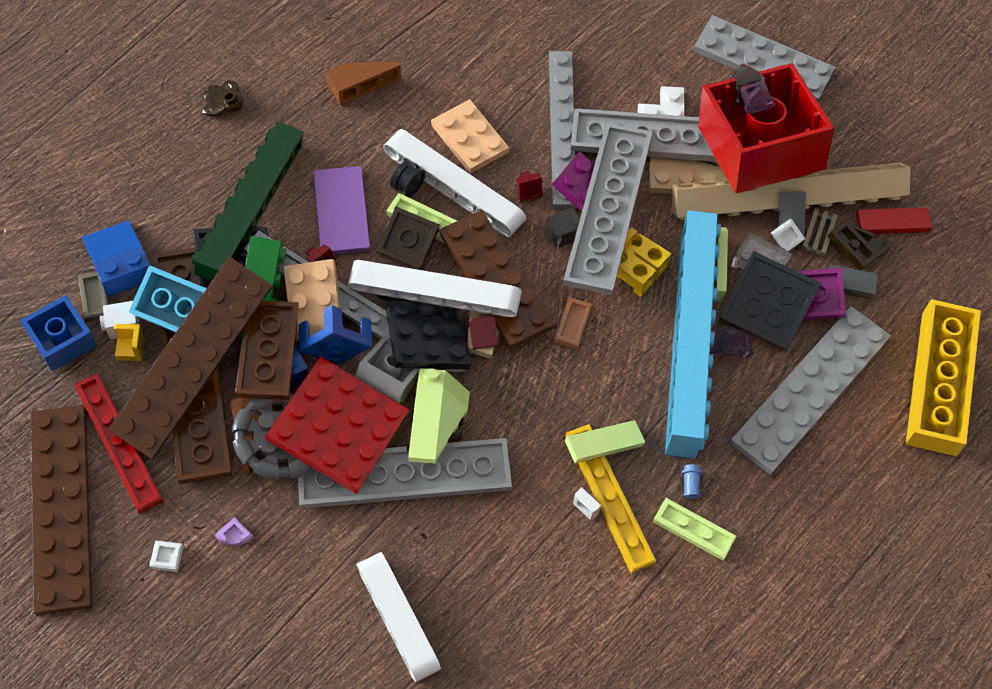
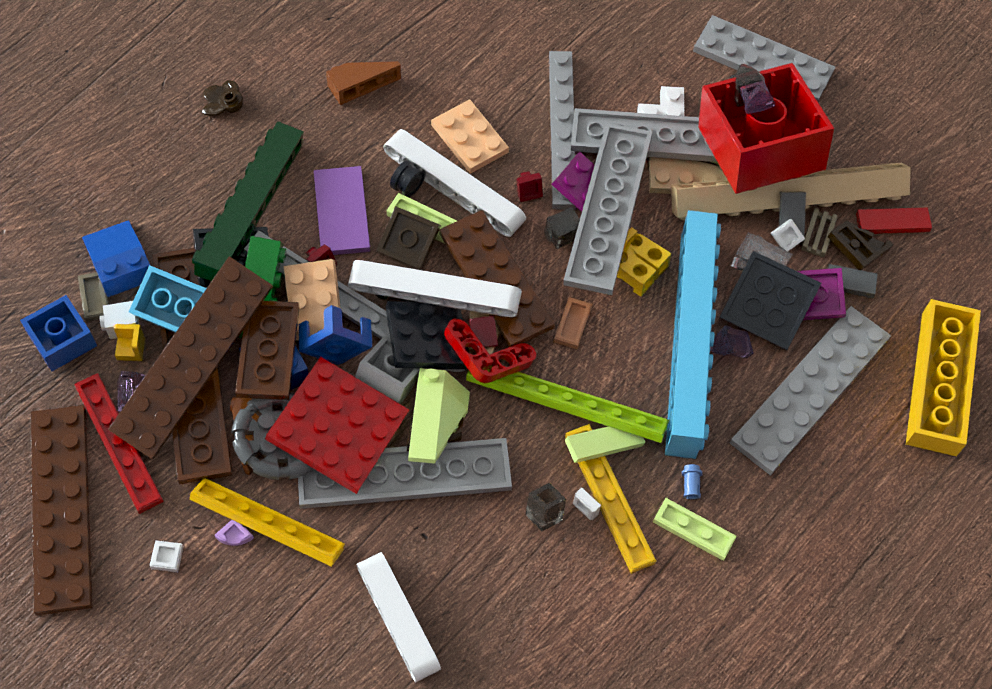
(125, 383): none -> clear purple tile
(267, 521): none -> yellow tile
(478, 364): none -> red beam
(545, 506): none -> clear smoke brick
(580, 404): none -> lime tile
(721, 262): yellowish green tile -> none

